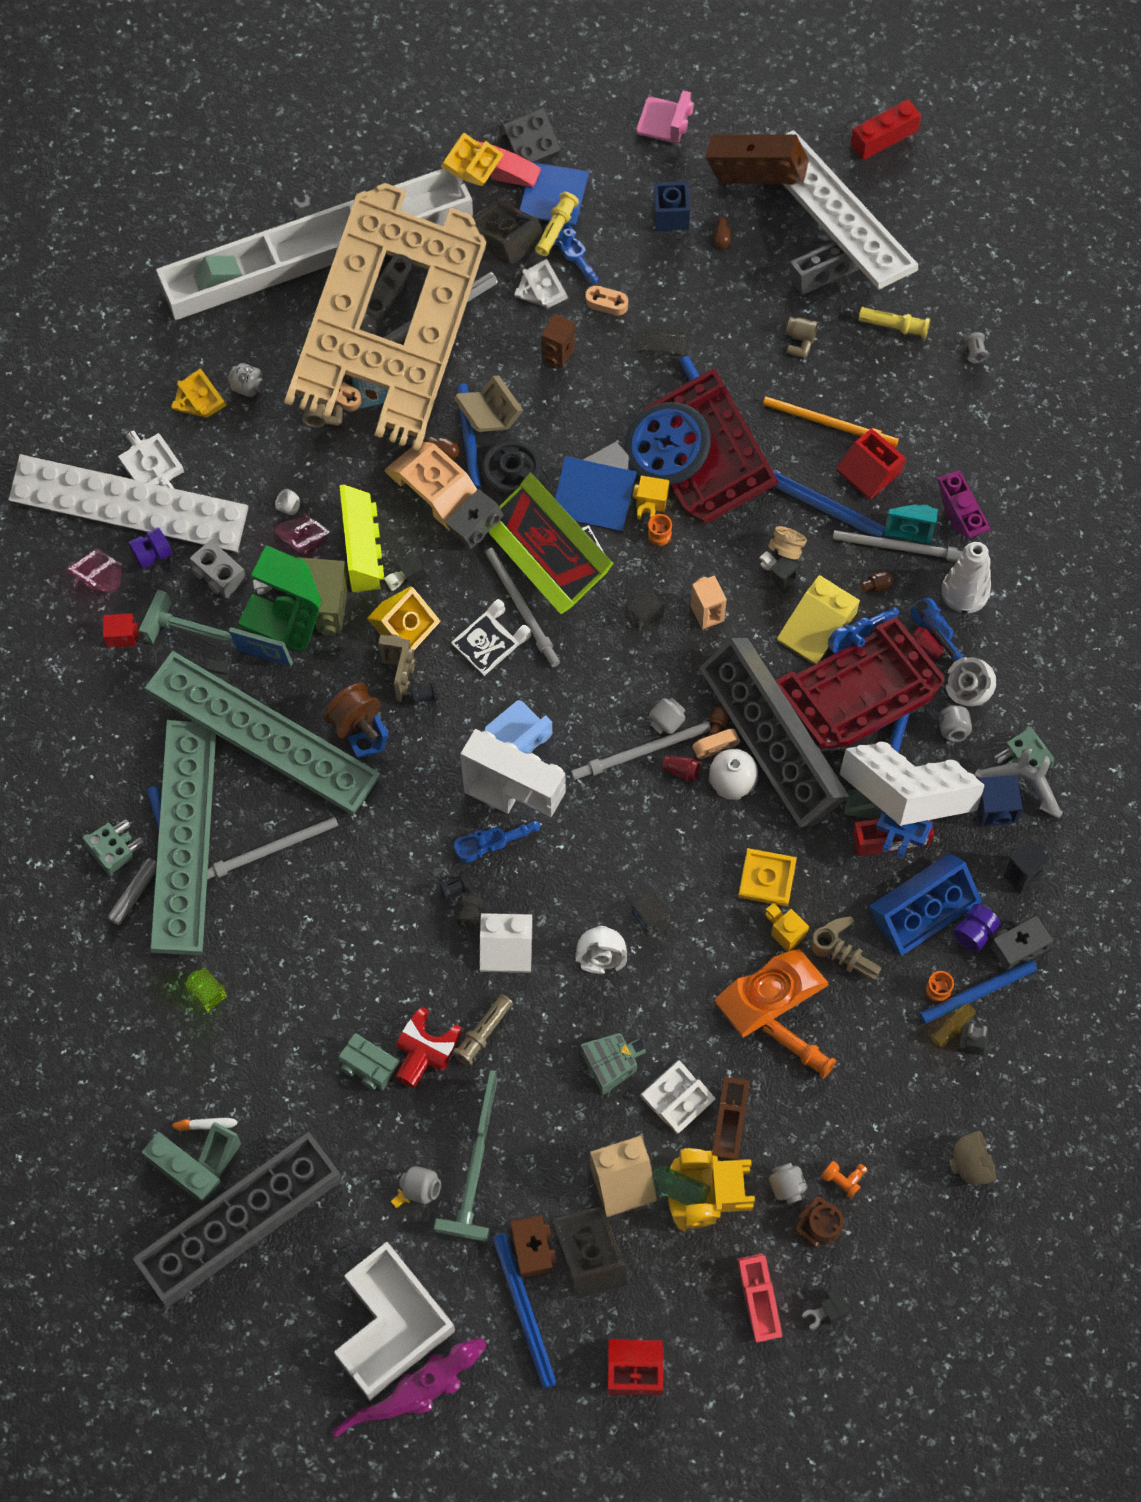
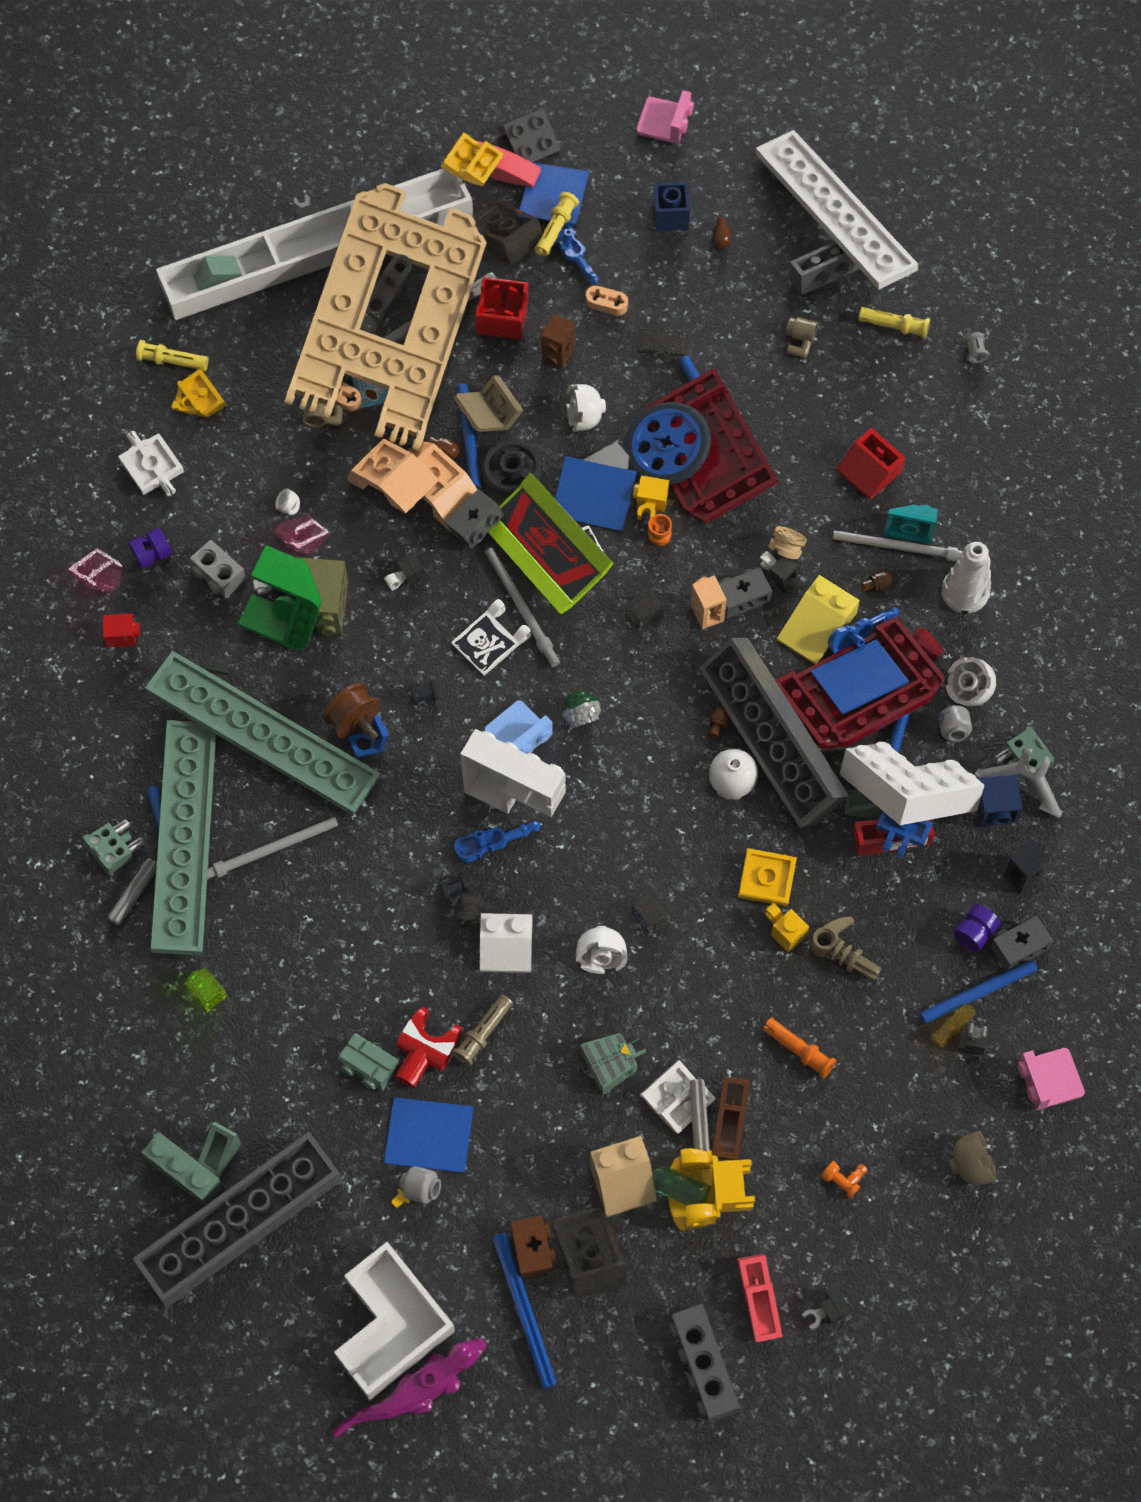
(128, 502): white plate -> none
(160, 354): none -> light yellow pin
(201, 1124): white piece -> none
(244, 641): sand green piece -> none
(246, 379): light grey head -> none
(360, 539): neon yellow slope -> none
(395, 474): none -> light nougat slope
(398, 652): dark tan bracket -> none
(405, 616): yellow slope -> none
(429, 1135): none -> blue piece
(463, 1225): sand green piece -> none
(502, 308): none -> red piece
(541, 286): white slope -> none
(581, 708): none -> light grey piece
(584, 407): none -> white cylinder
(597, 766): light grey bar -> none
(635, 1367): red slope -> none
(667, 716): light grey head -> none
(682, 767): dark red cone -> none
(696, 1321): none -> dark grey brick
(699, 1114): none -> light grey axle
(716, 743): light nougat beam -> none
(745, 592): none -> dark grey brick
(757, 158): reddish brown brick -> none
(770, 991): orange slope -> none
(787, 1183): light grey head -> none
(823, 419): light orange bar -> none
(824, 1223): reddish brown piece -> none
(829, 506): blue axle -> none
(859, 676): none -> blue piece
(885, 129): red brick -> none
(926, 903): blue slope -> none
(927, 615): blue piece -> none
(942, 982): orange wheel -> none
(961, 505): magenta slope -> none
(1050, 1078): none -> bright pink bracket

